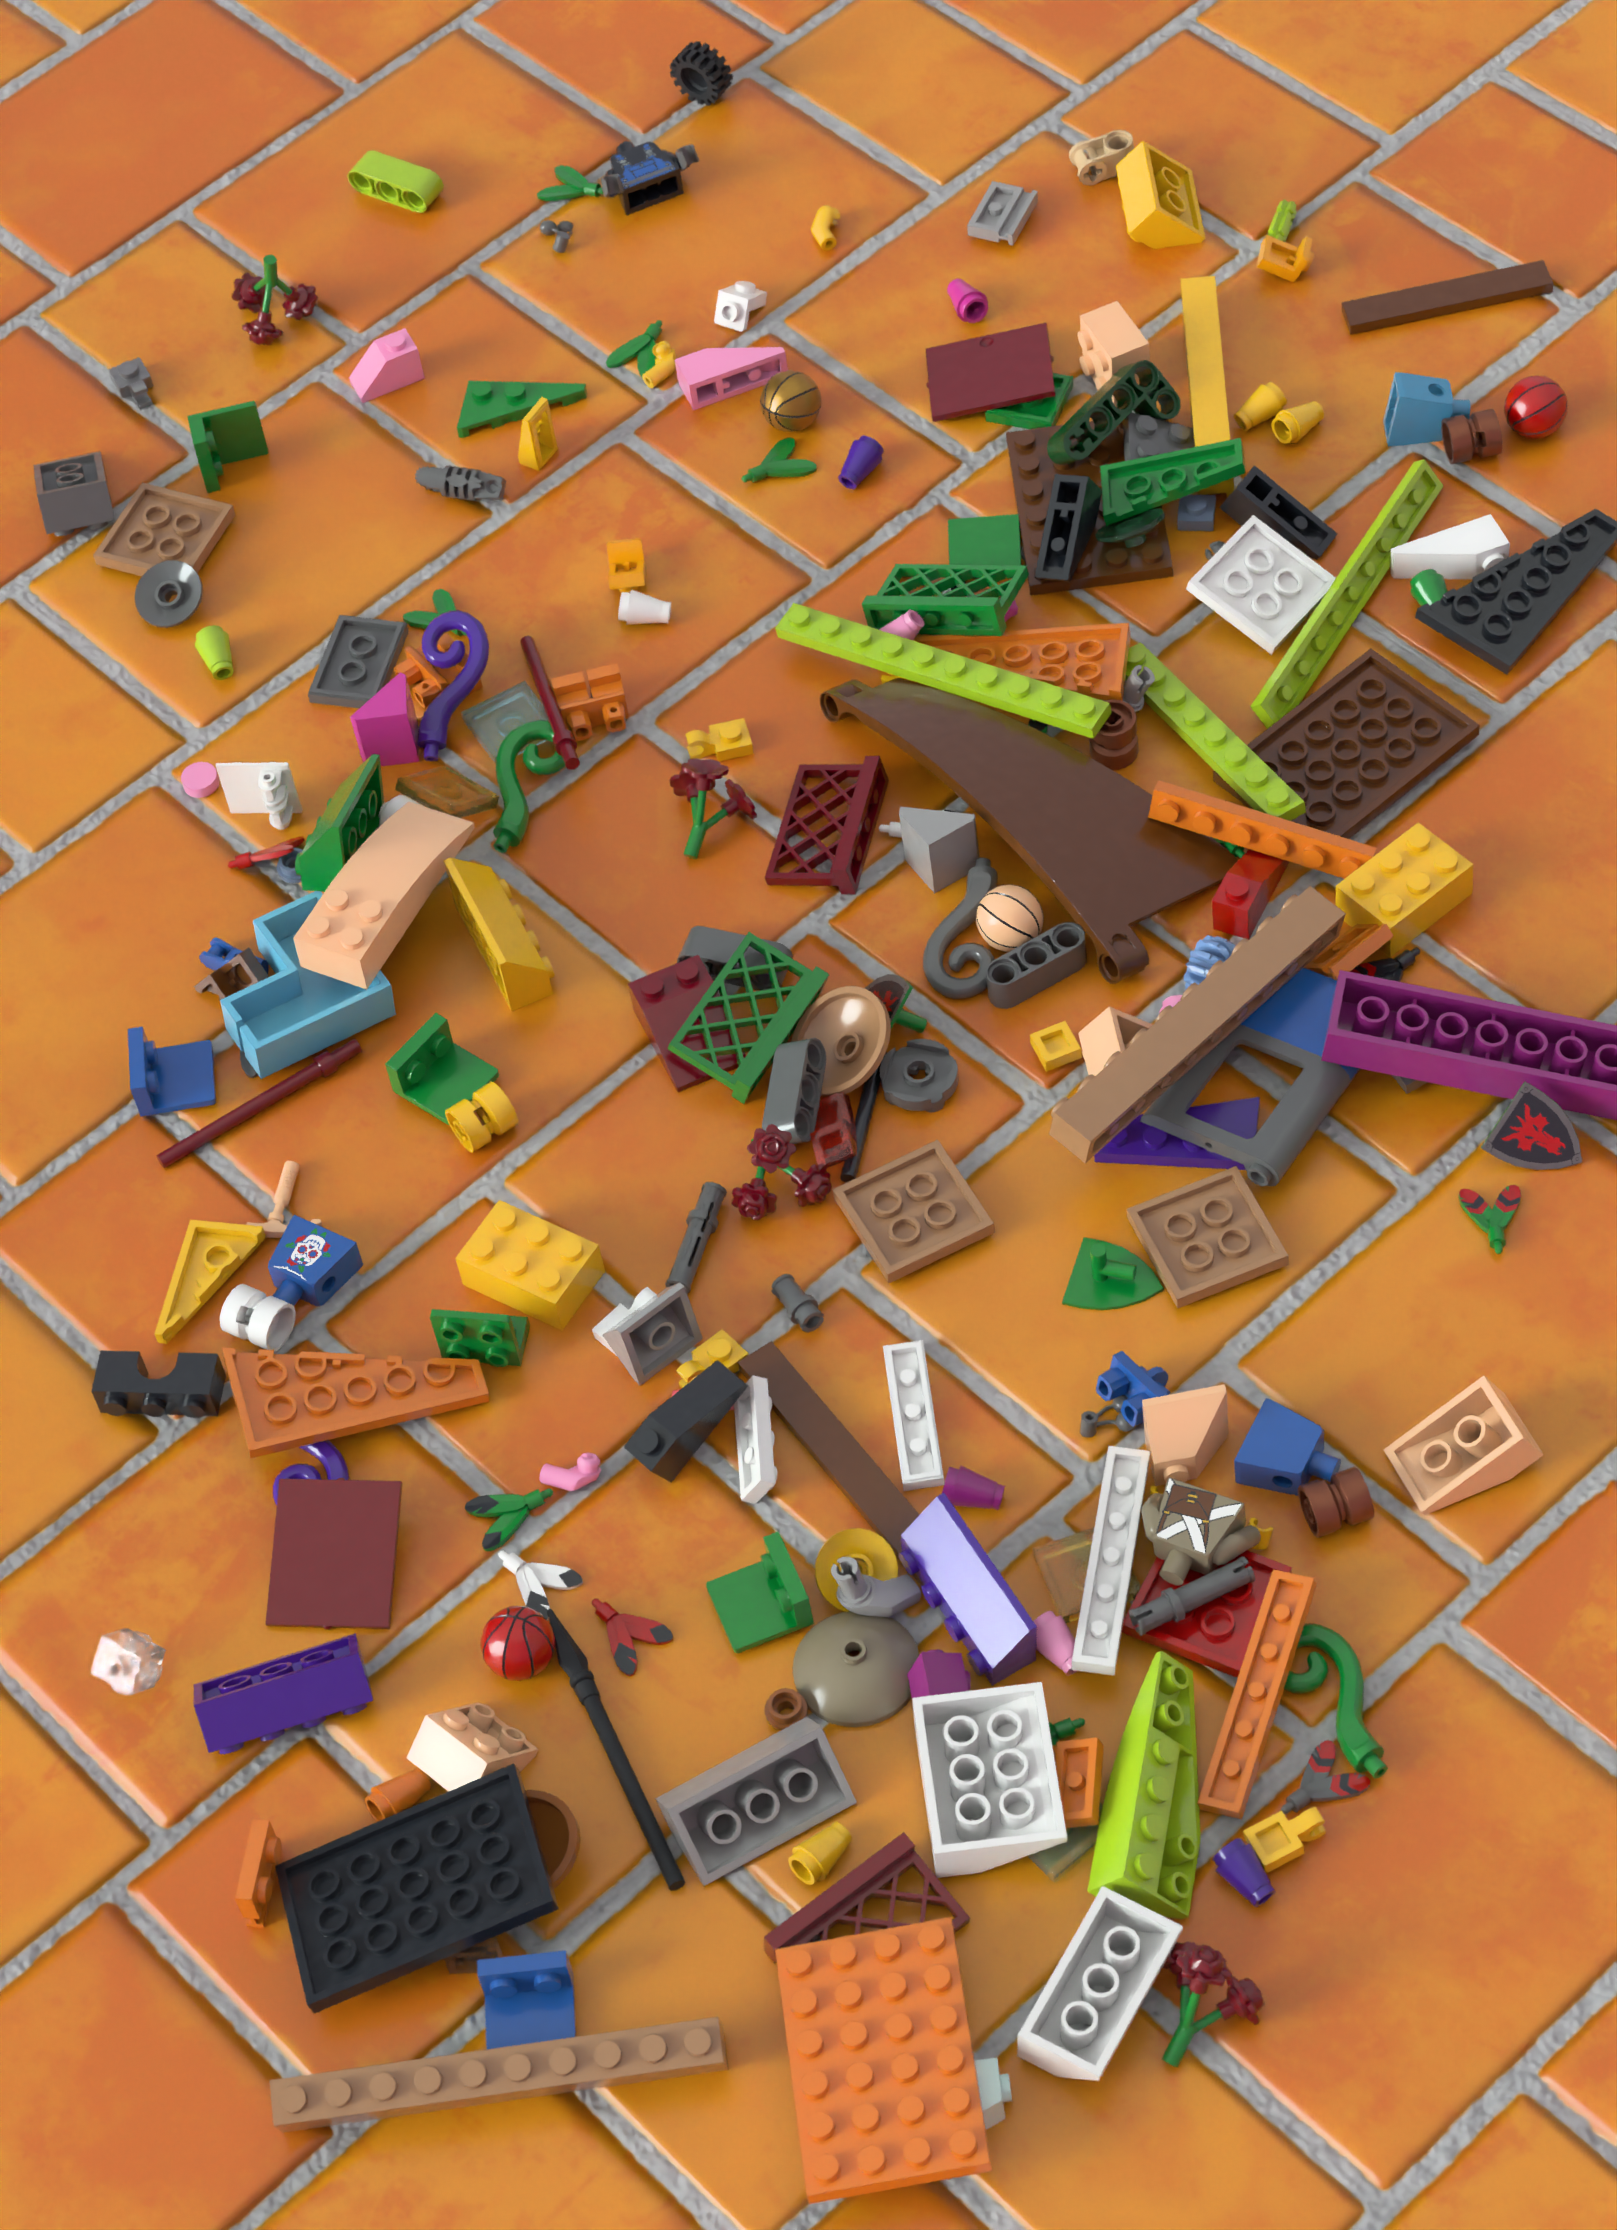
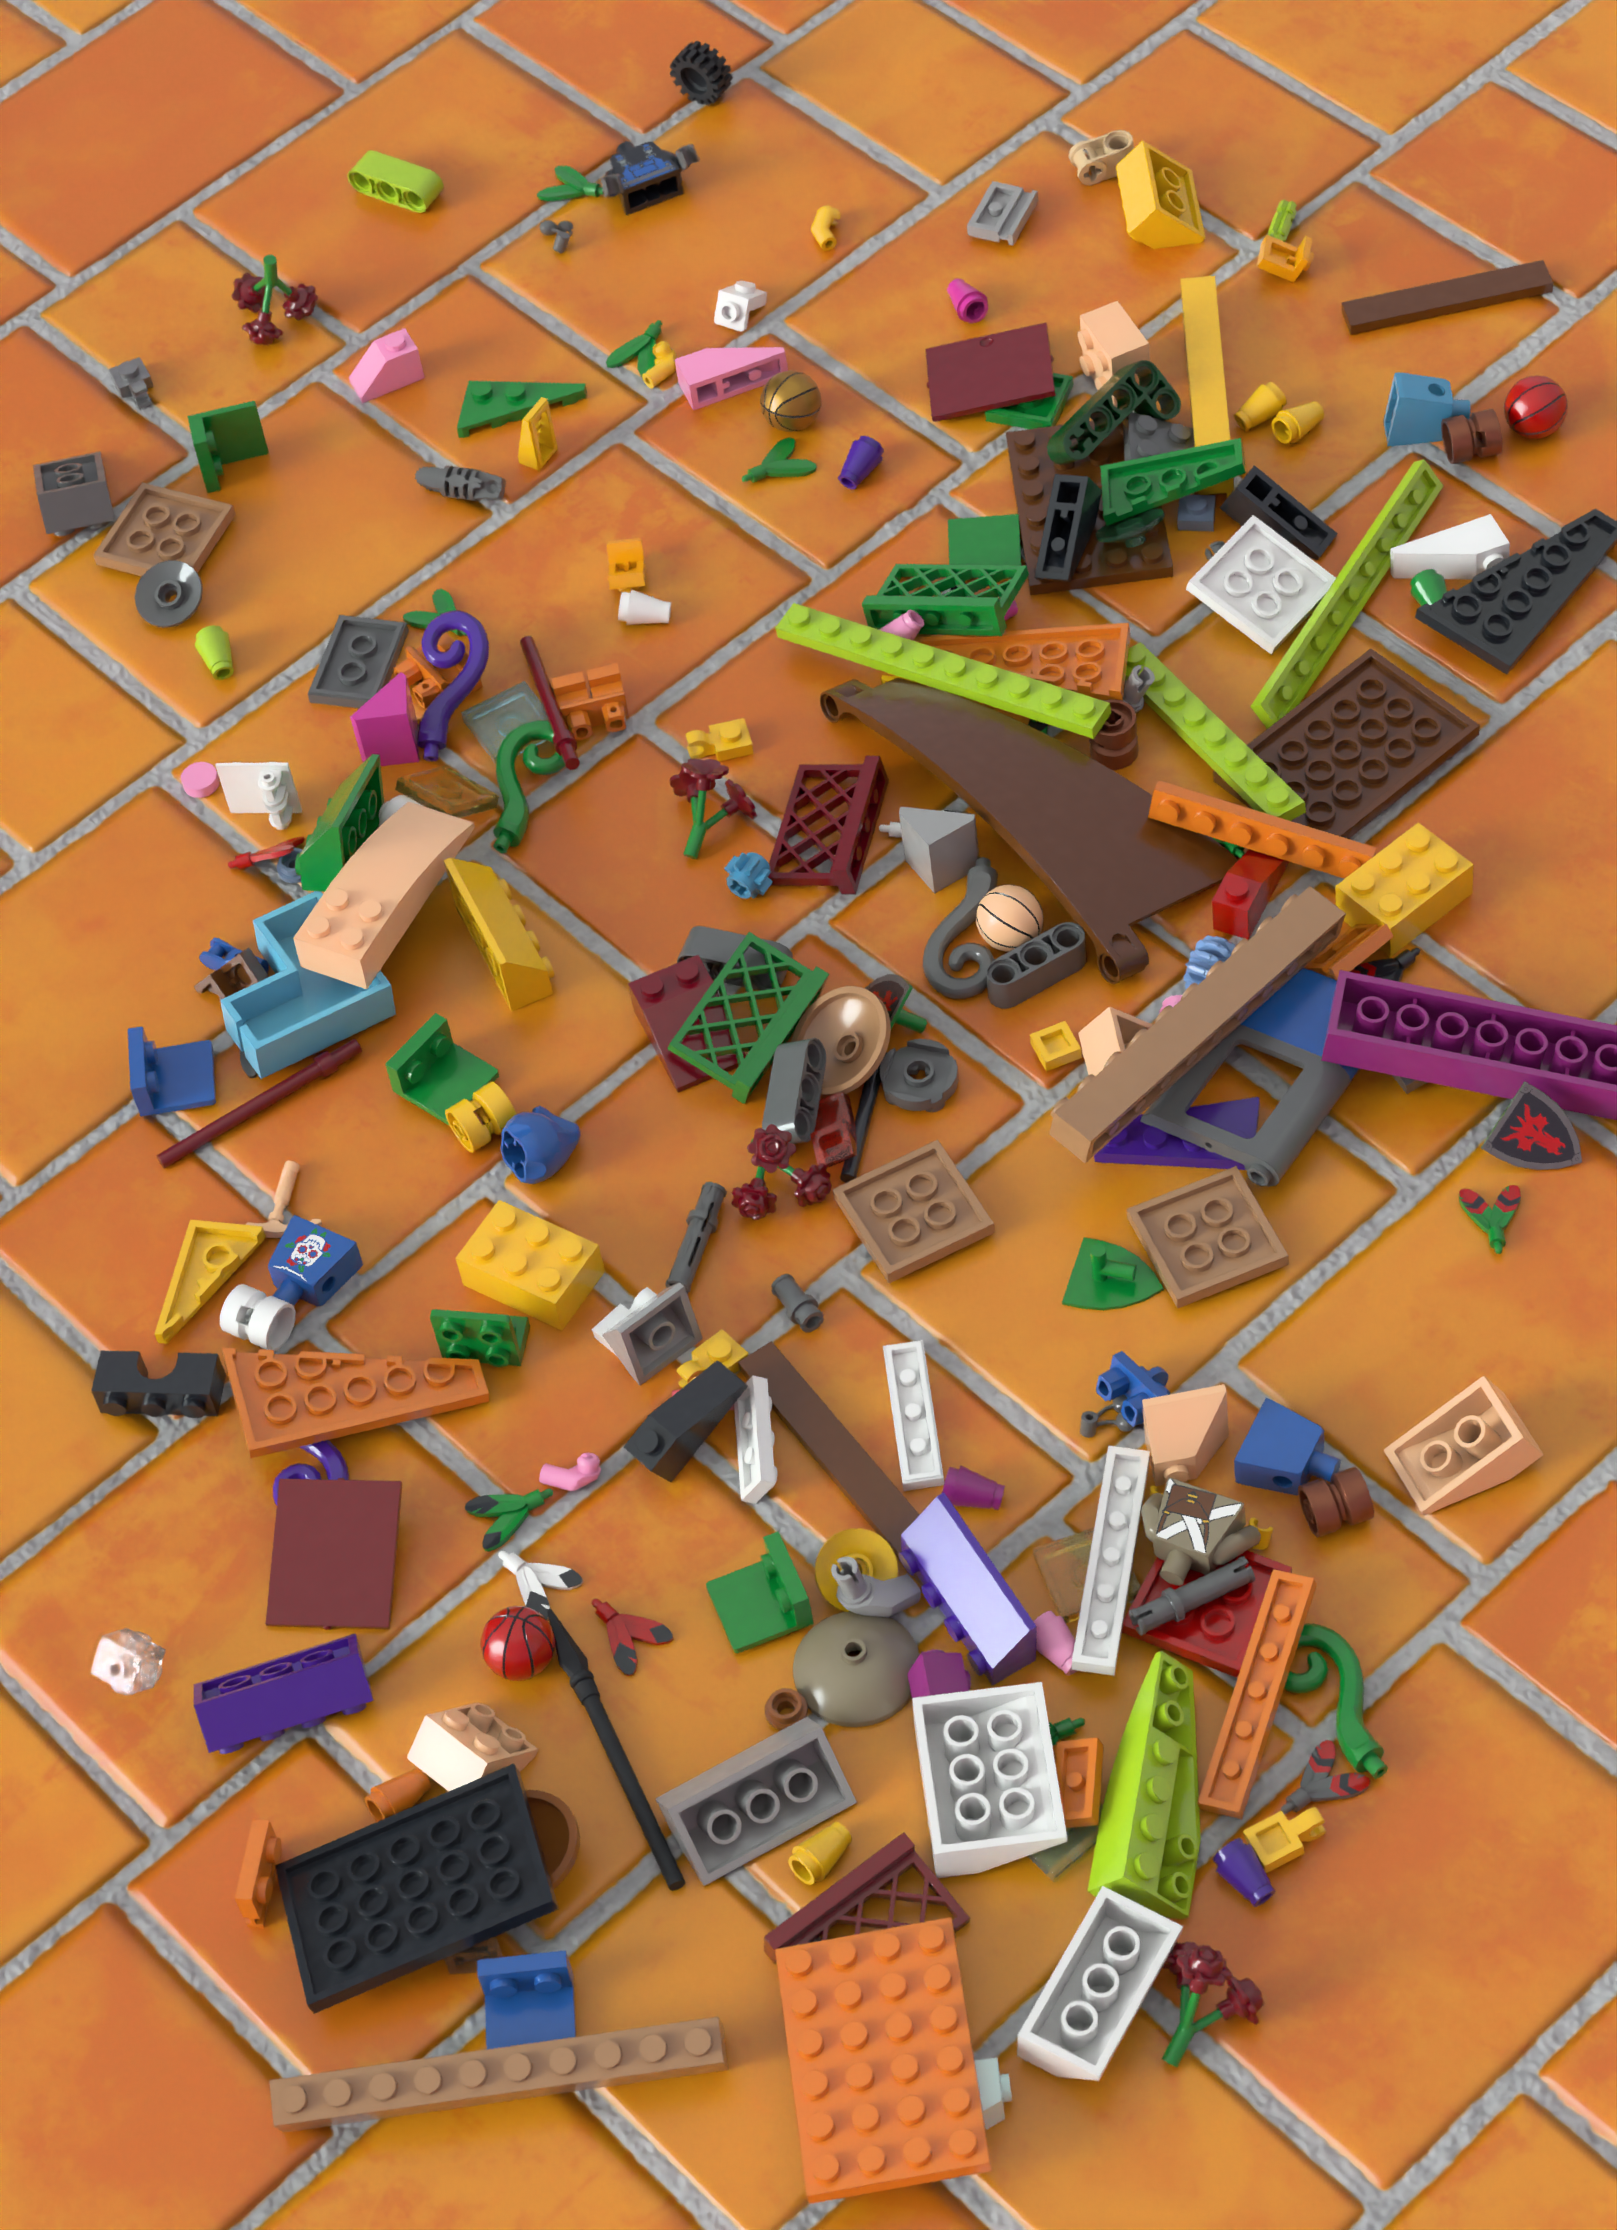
(538, 1144): none -> blue piece
(748, 875): none -> dark azure gear

